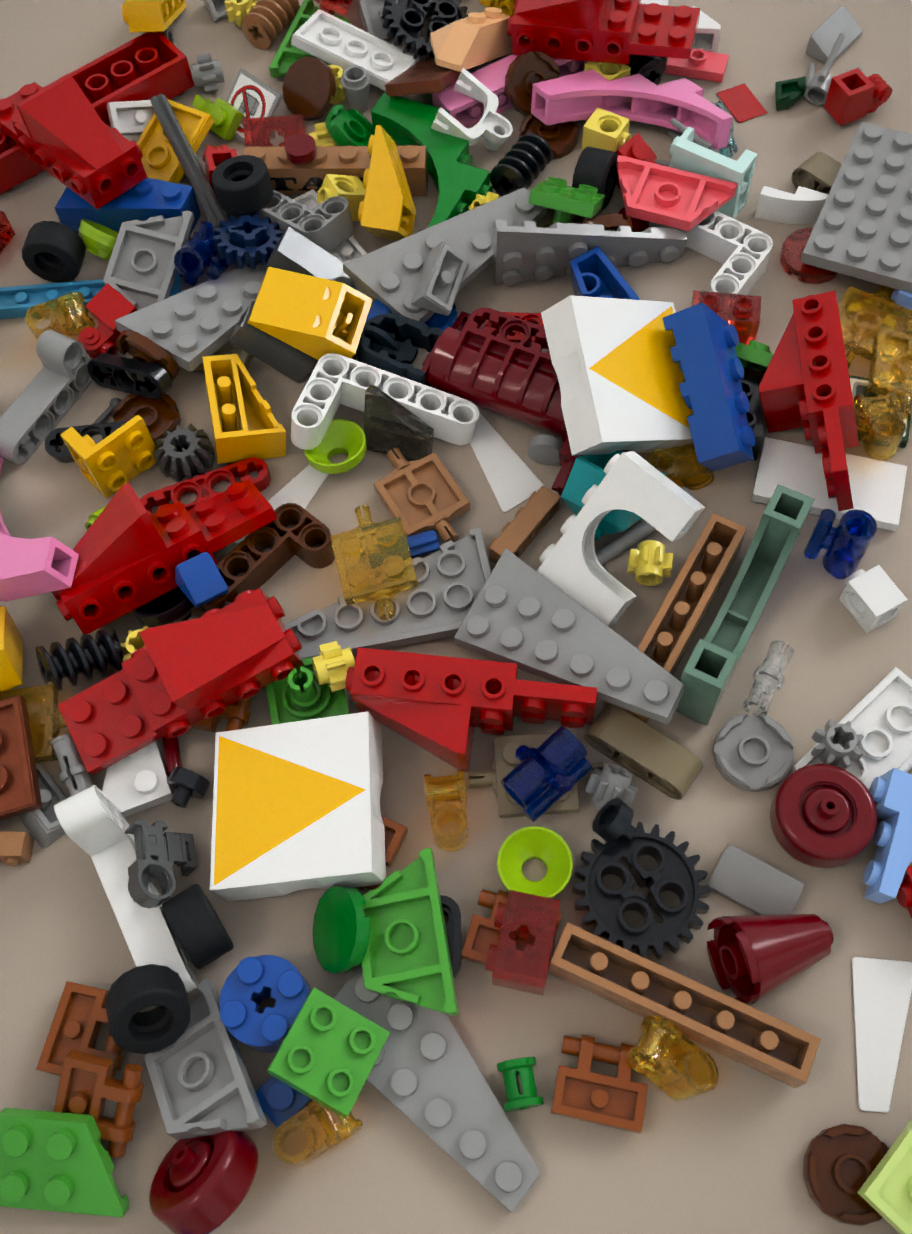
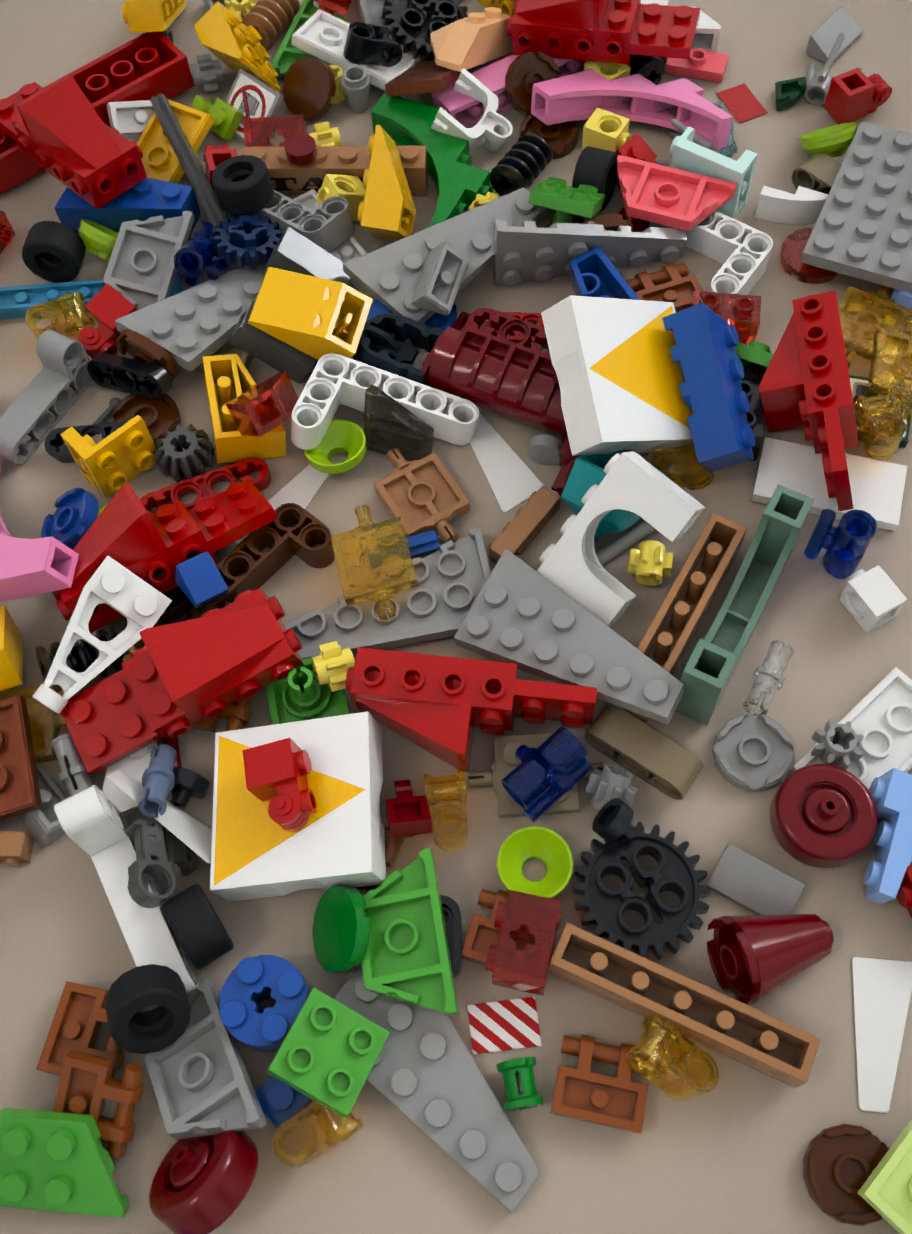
(73, 517): none -> blue tile
(128, 596): none -> white plate
(158, 781): none -> sand blue pin
(183, 826): none -> white sticker
(235, 43): none -> yellow slope
(264, 406): none -> clear red slope
(280, 774): none -> red brick
(348, 127): green tile -> none
(368, 43): none -> black piece
(407, 813): none -> dark red plate
(504, 1025): none -> sticker
(673, 289): none -> dark orange plate
(830, 140): none -> lime piece

